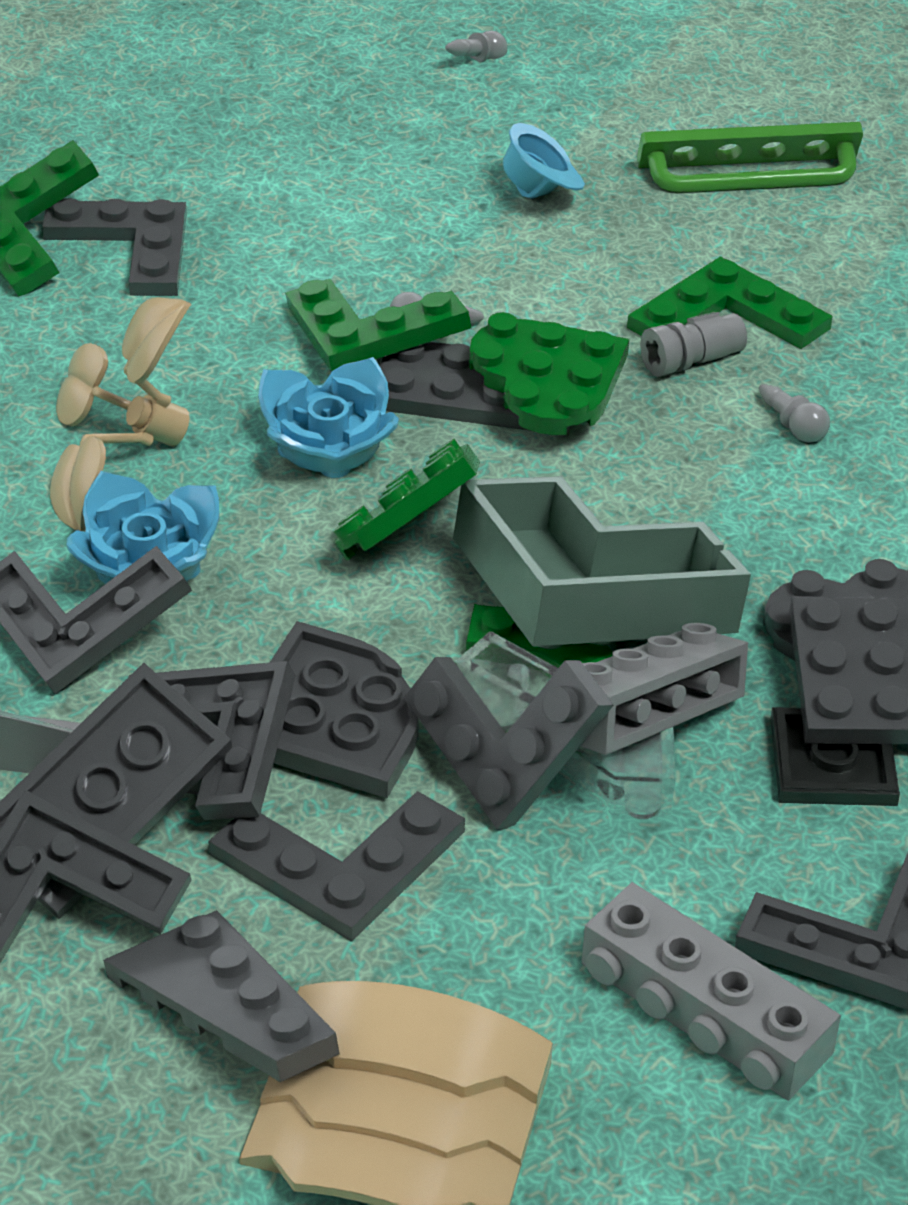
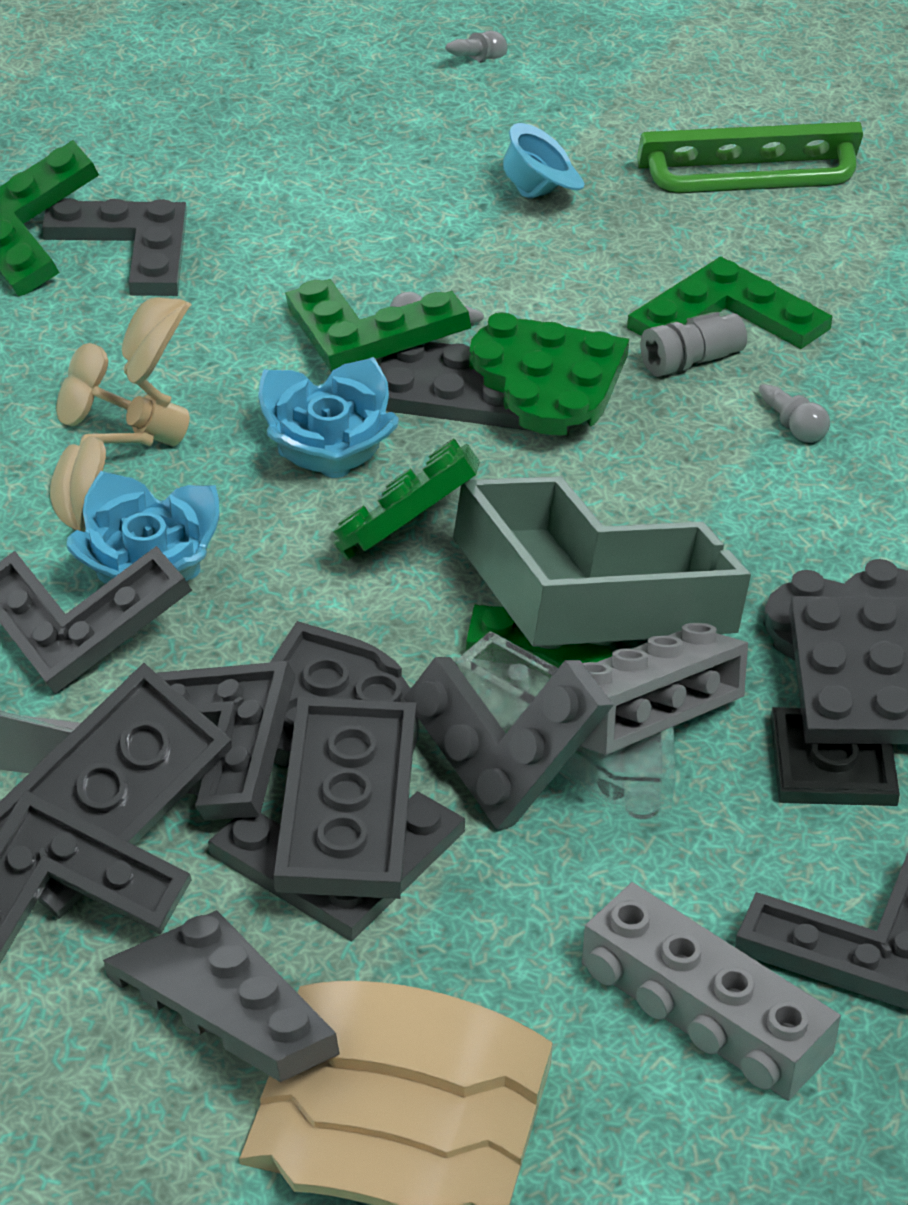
(346, 798): none -> dark grey plate

